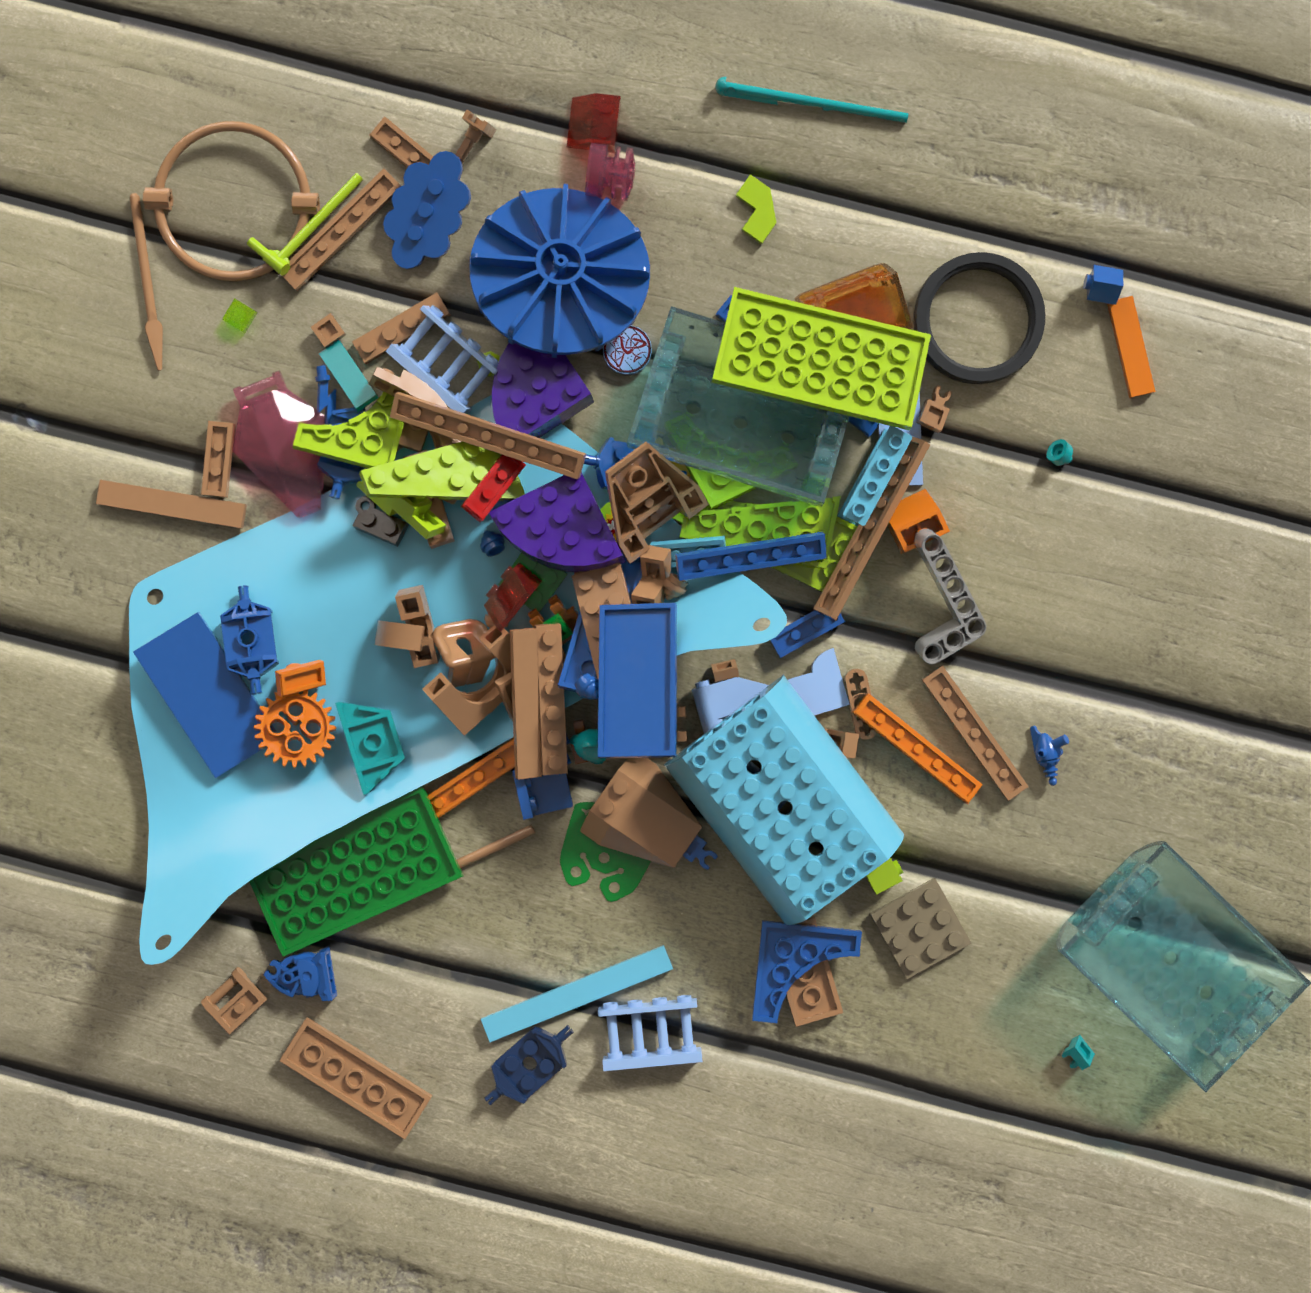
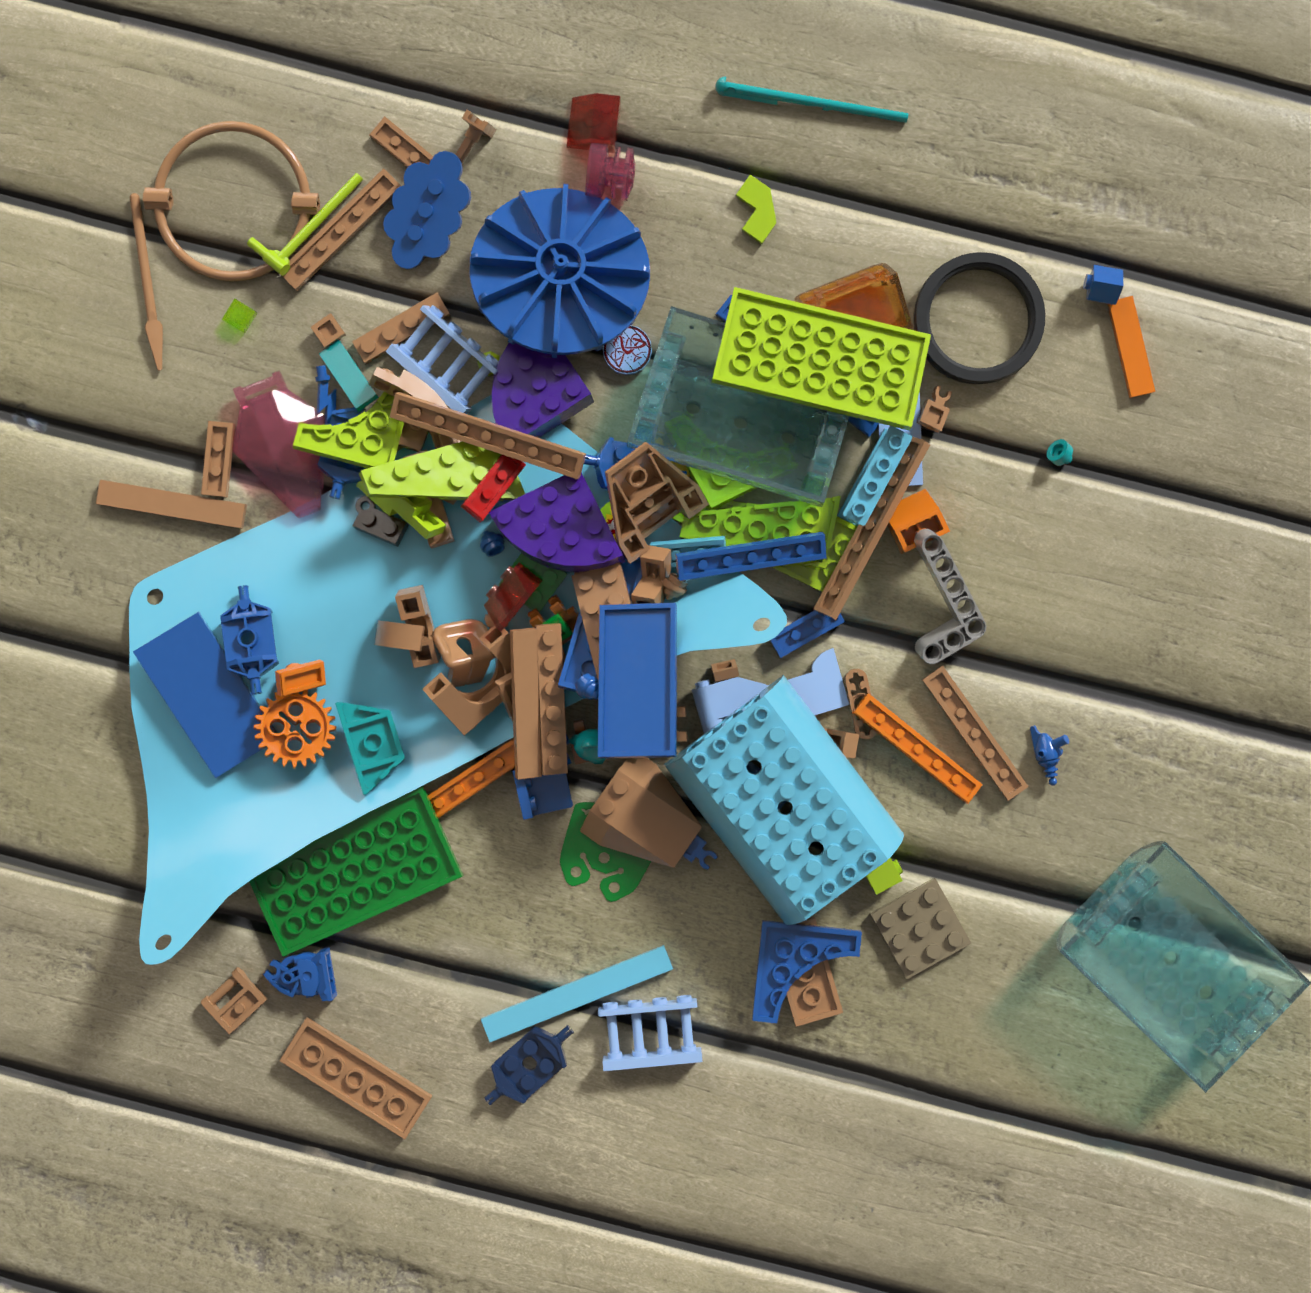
(496, 846): medium nougat bar -> none
(1080, 1052): teal tile -> none

